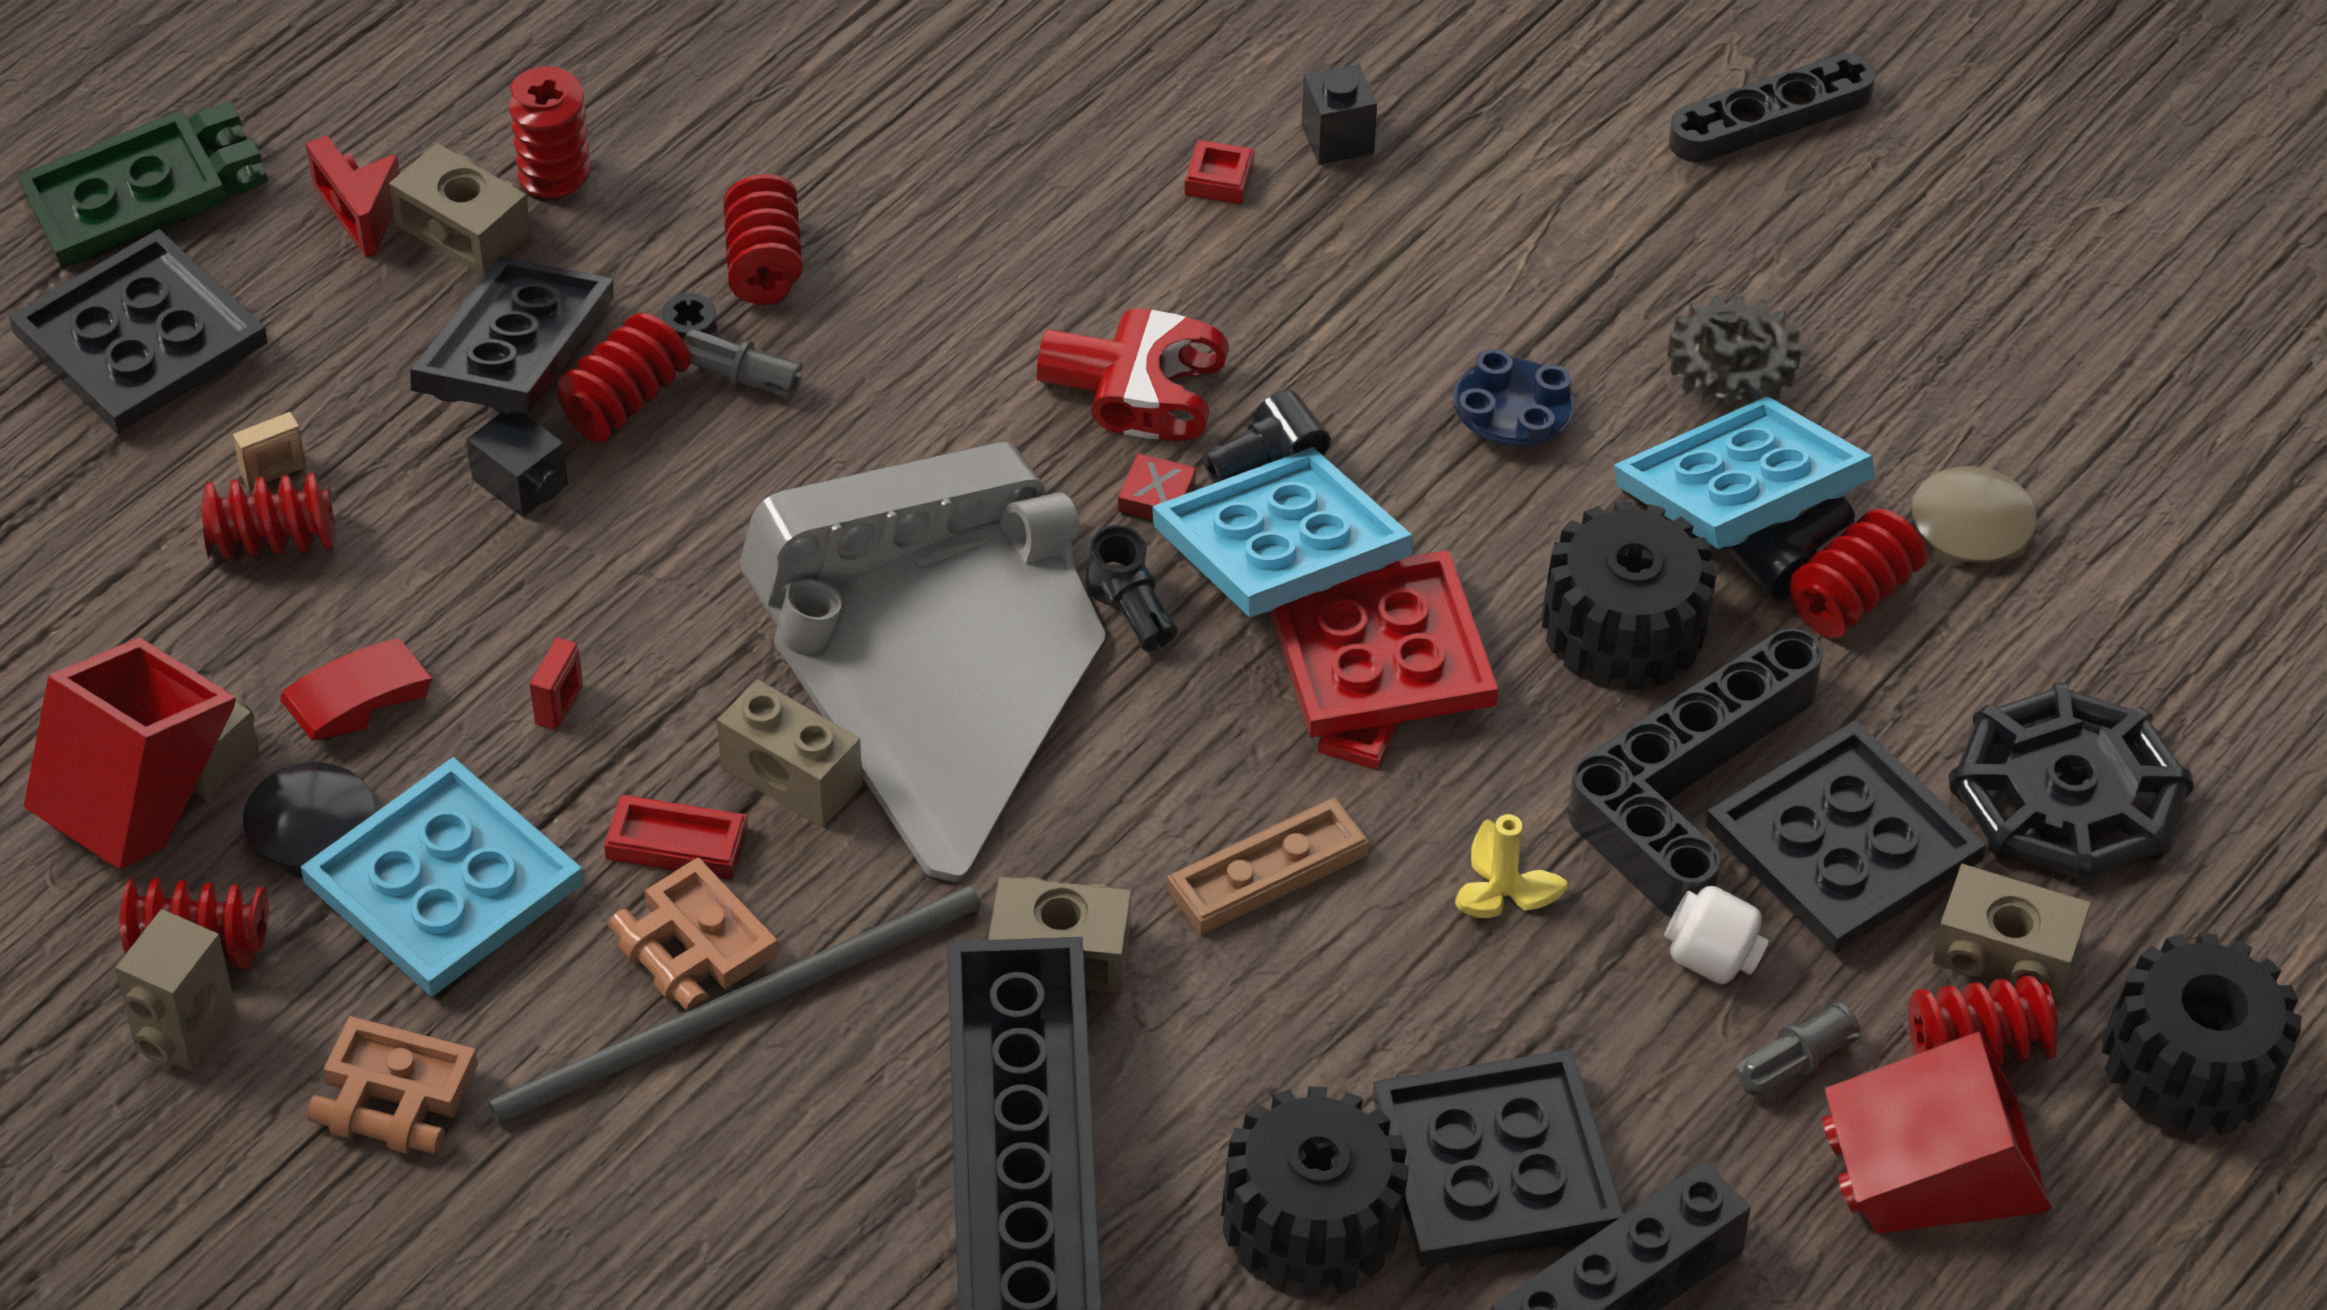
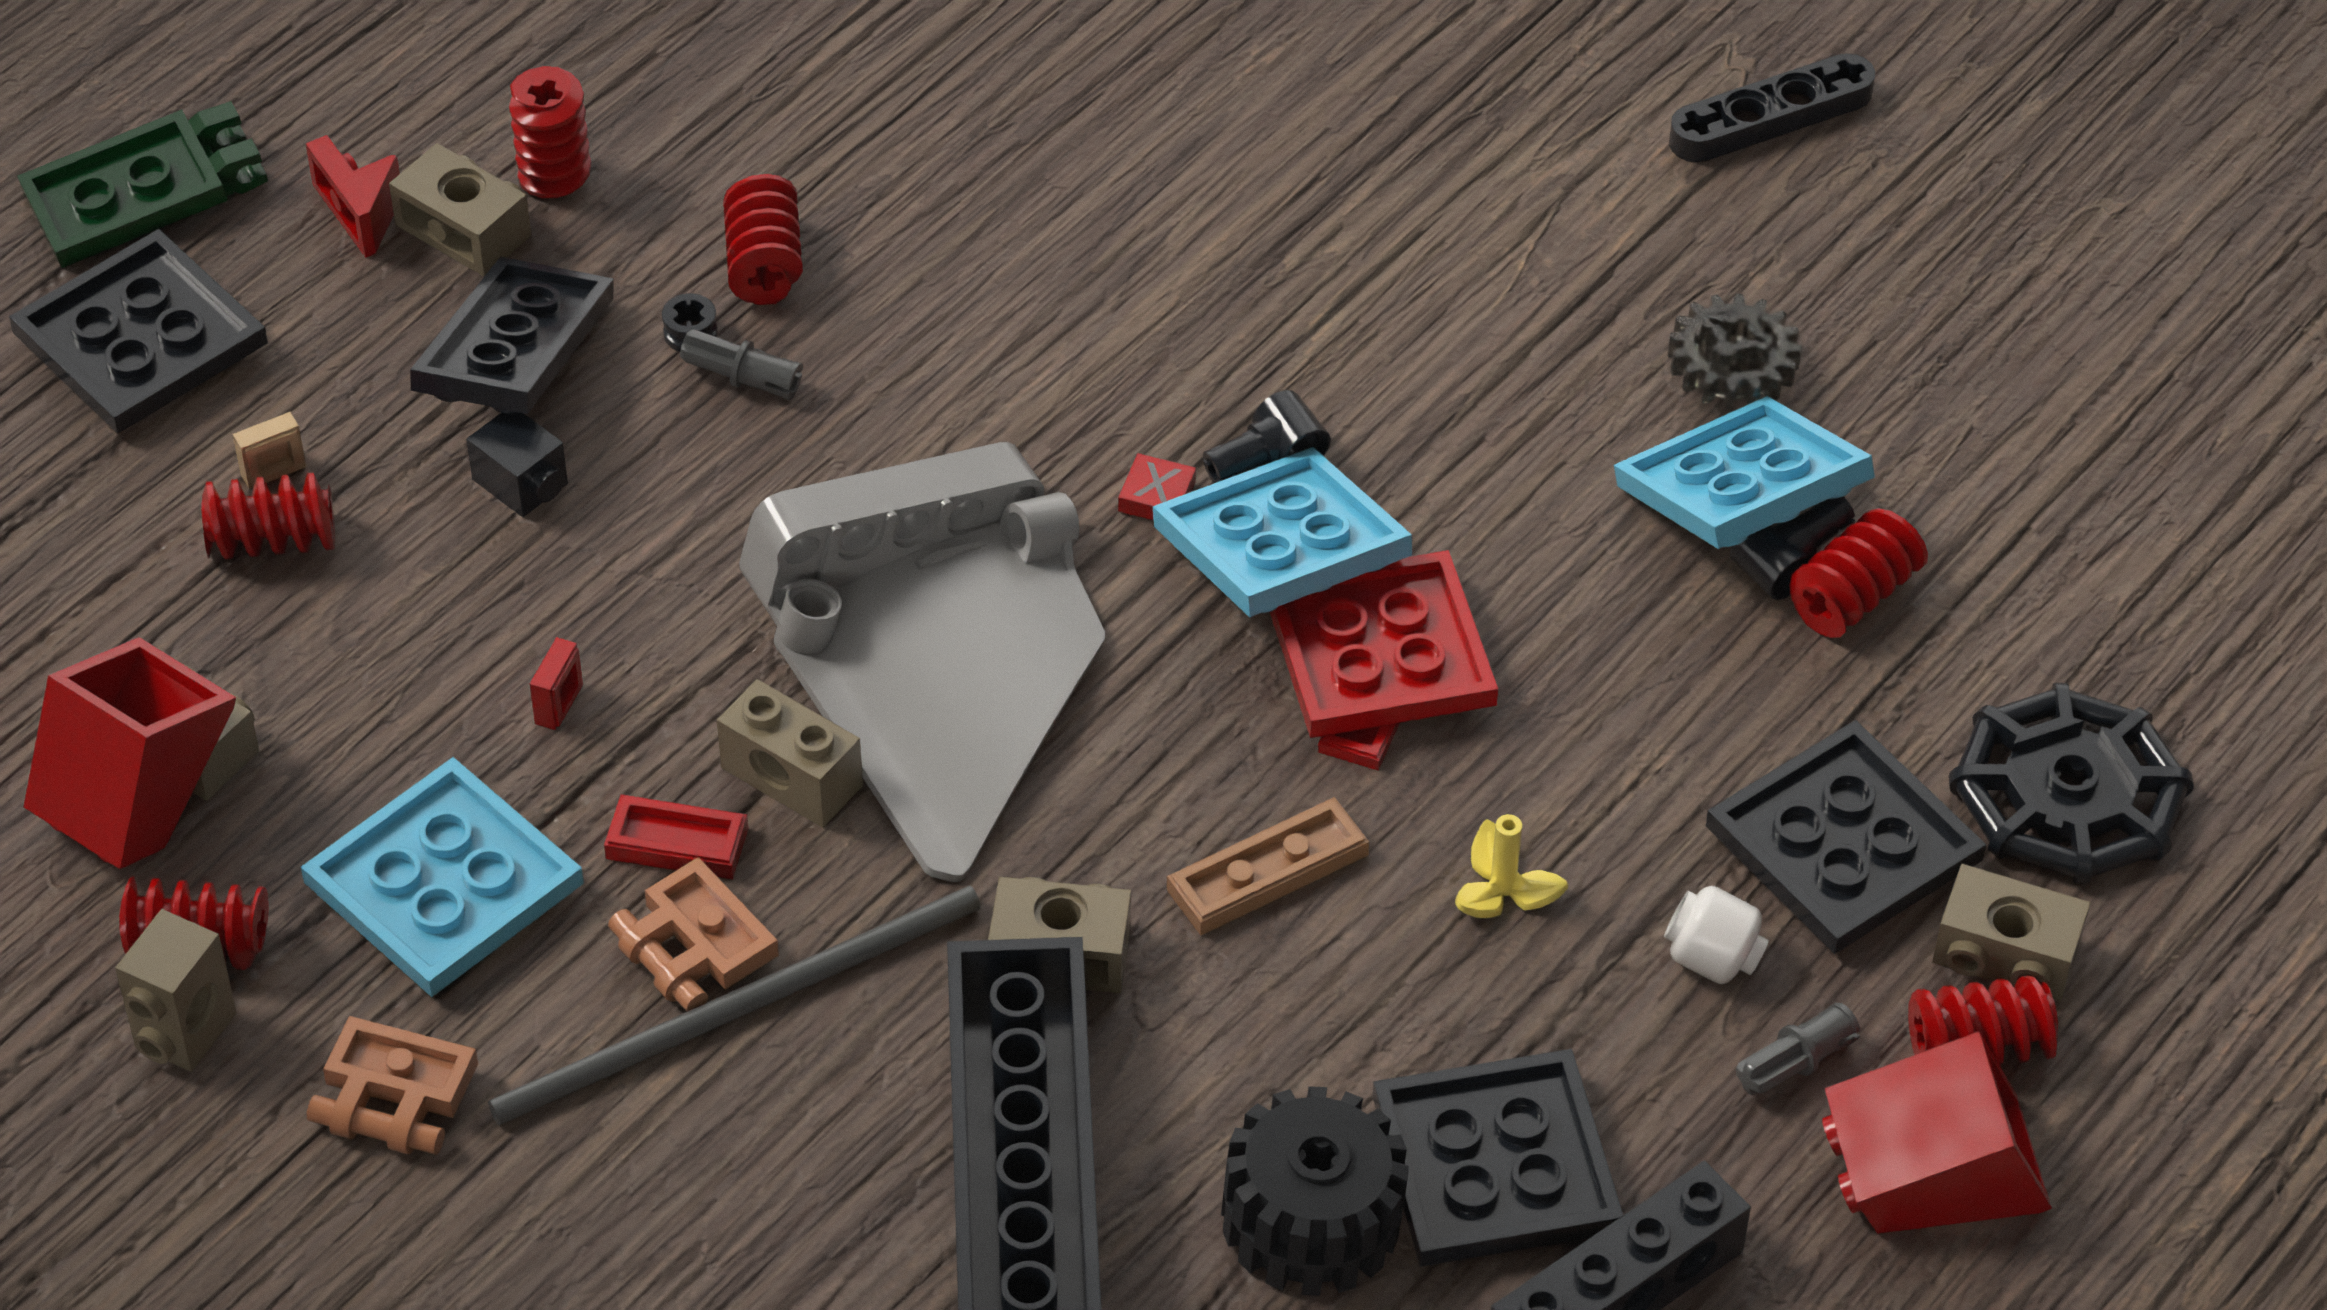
(304, 812): black dish -> none
(345, 691): red slope -> none
(621, 375): red piece -> none
(1128, 587): black pin -> none
(1136, 372): red connector -> none
(1219, 171): red tile -> none
(1339, 114): black brick -> none
(1514, 399): dark blue dish -> none
(1626, 783): black beam -> none
(1636, 592): black wheel -> none
(1973, 516): dark tan dish -> none
(2201, 1034): black wheel -> none

